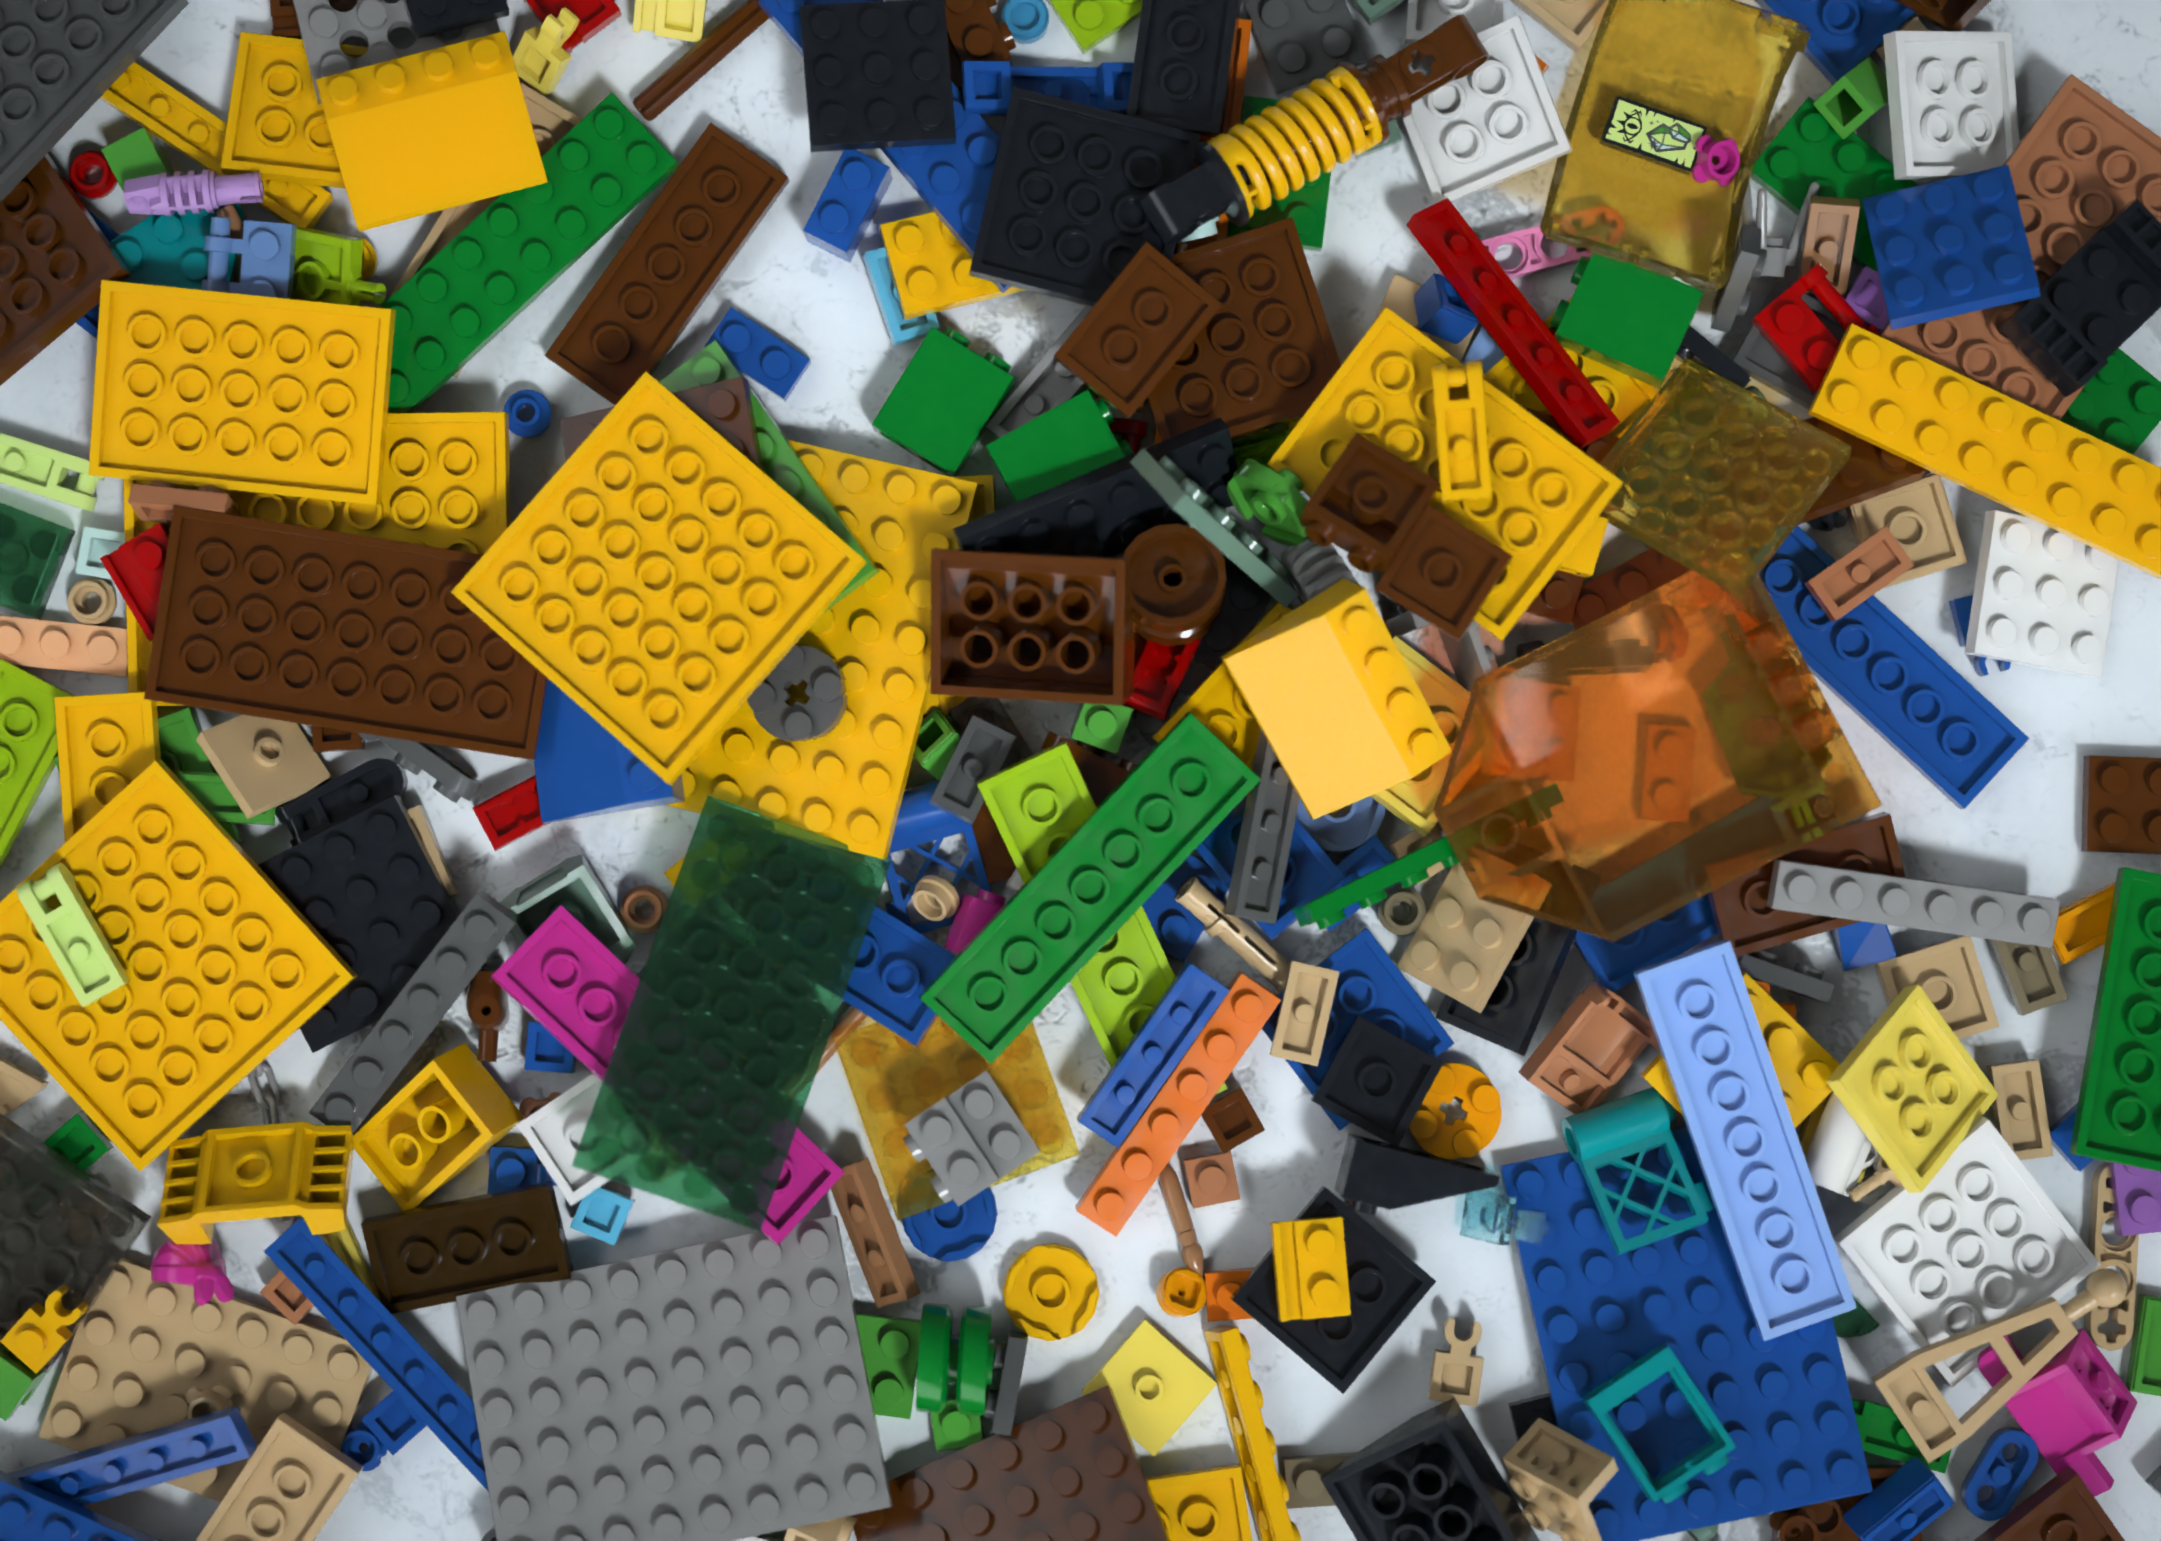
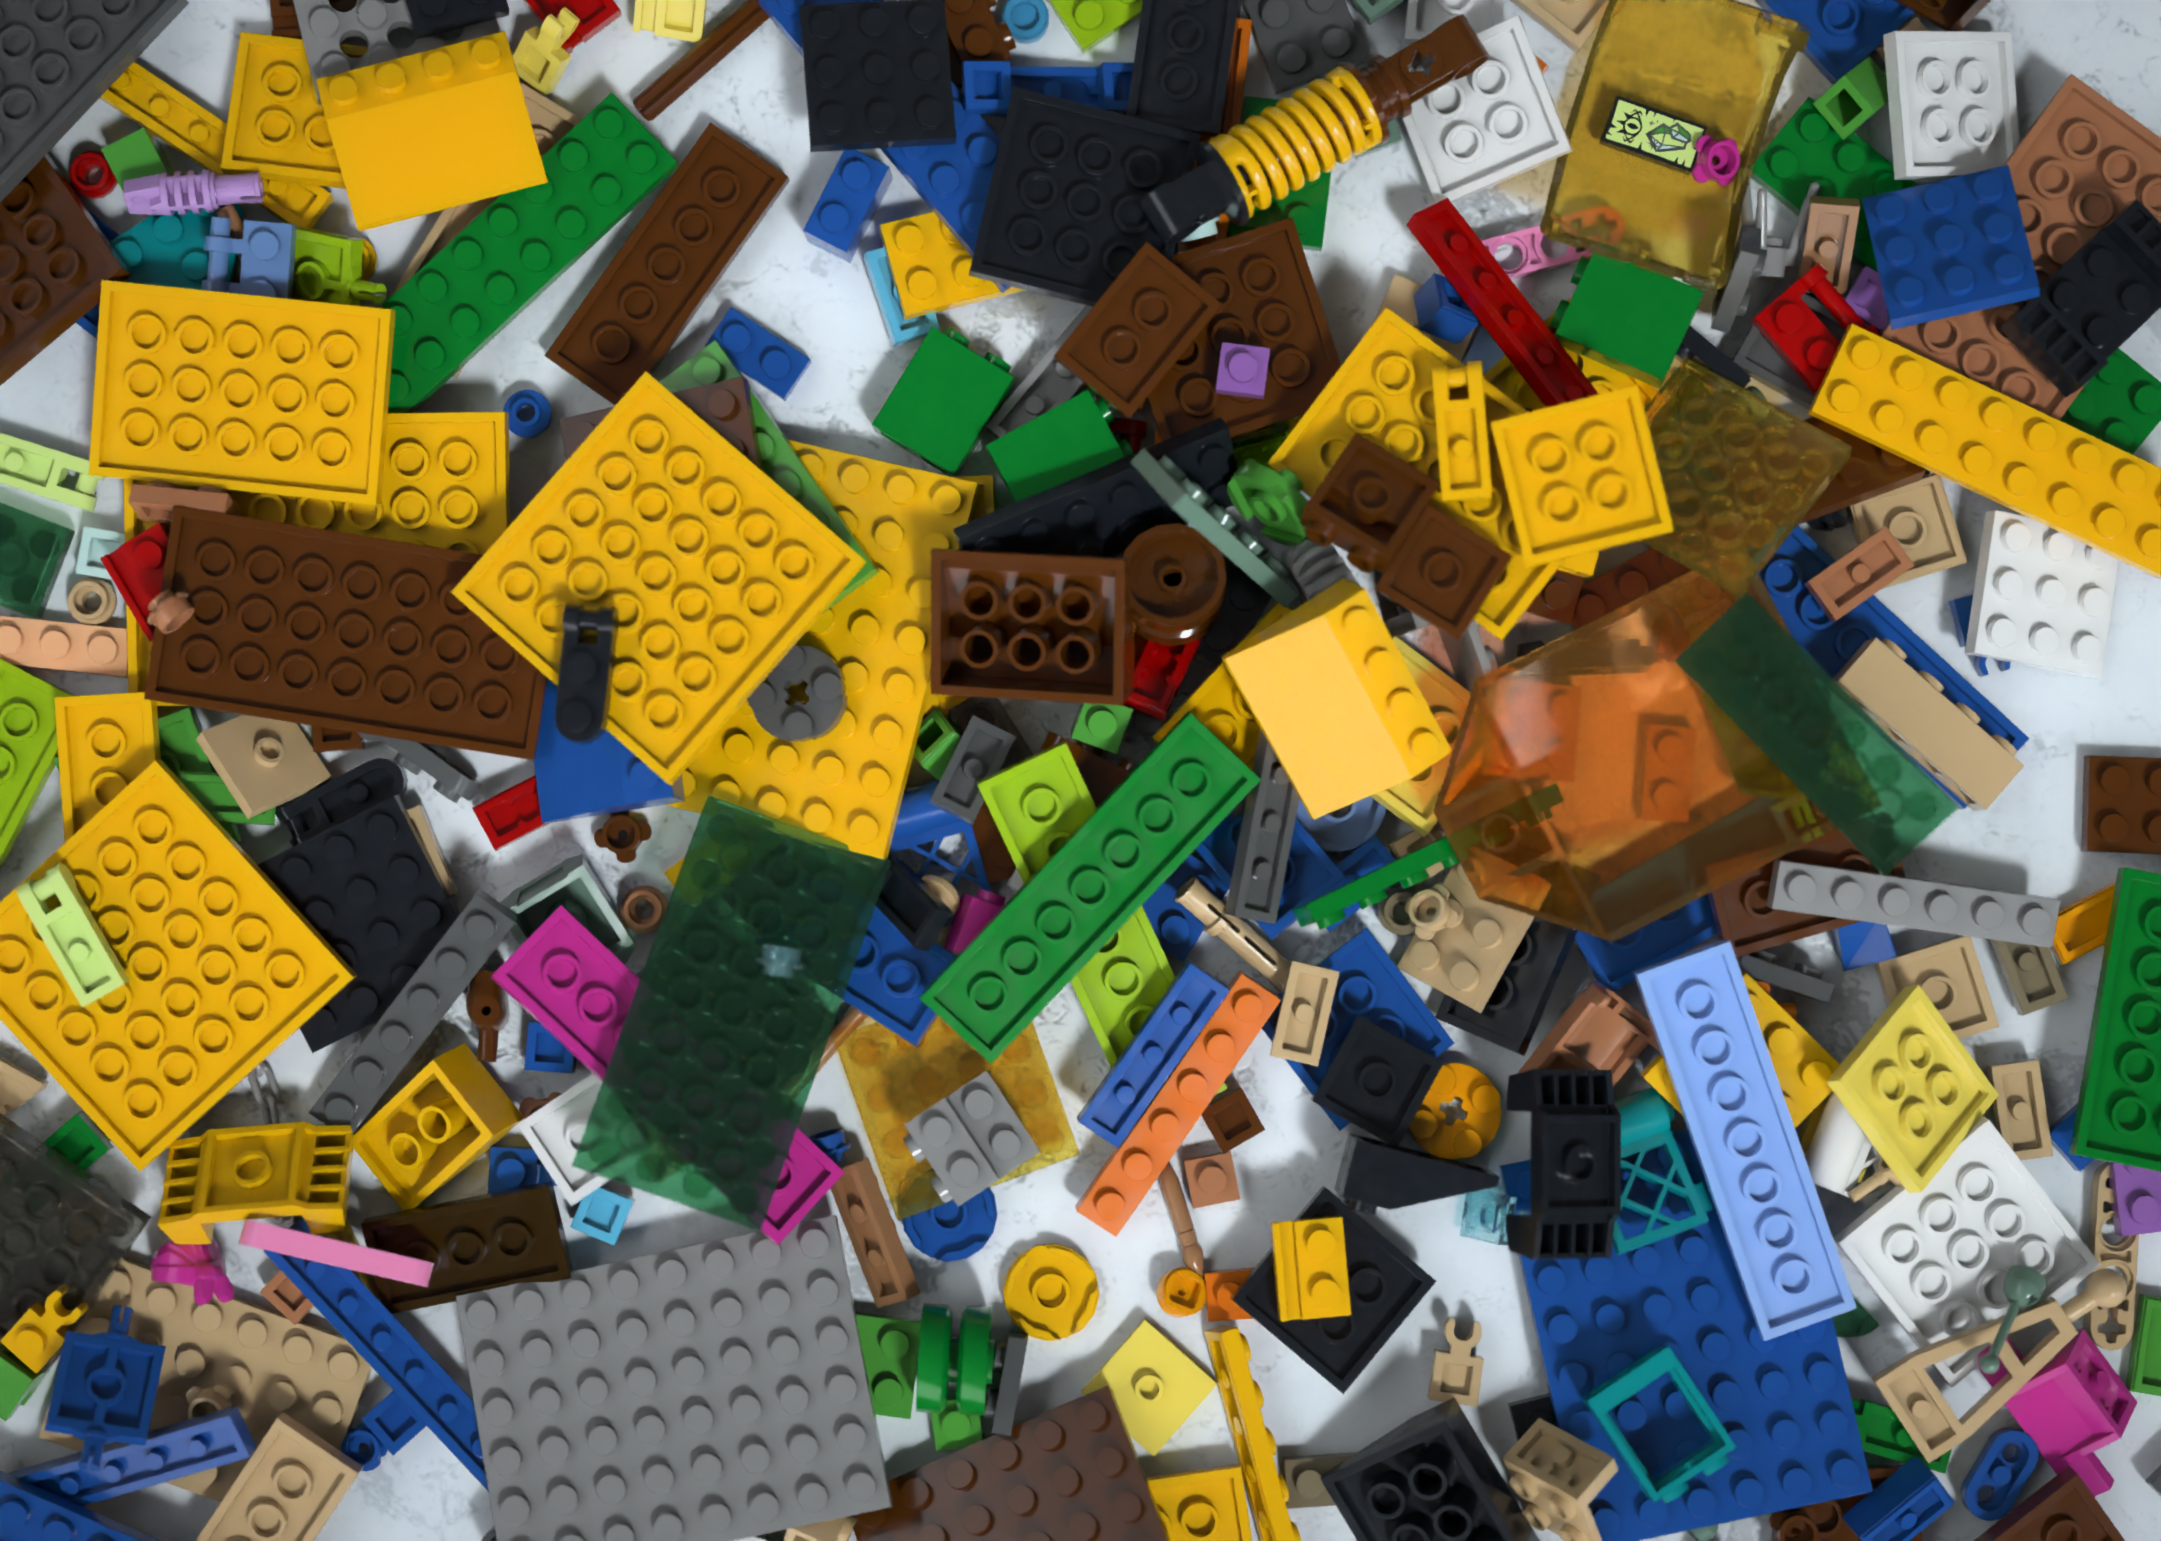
(105, 1388): none -> blue plate
(170, 610): none -> nougat plate
(336, 1253): none -> bright pink beam
(586, 673): none -> black plate
(624, 848): none -> reddish brown plate
(780, 960): none -> clear light blue plate
(832, 1143): none -> blue plate
(912, 905): none -> black tile
(1242, 370): none -> medium lavender plate
(1422, 902): none -> tan plate
(1572, 1164): none -> black plate
(1582, 476): none -> yellow plate
(1816, 734): none -> clear green plate
(1928, 725): none -> tan brick
(2023, 1289): none -> sand green hinge

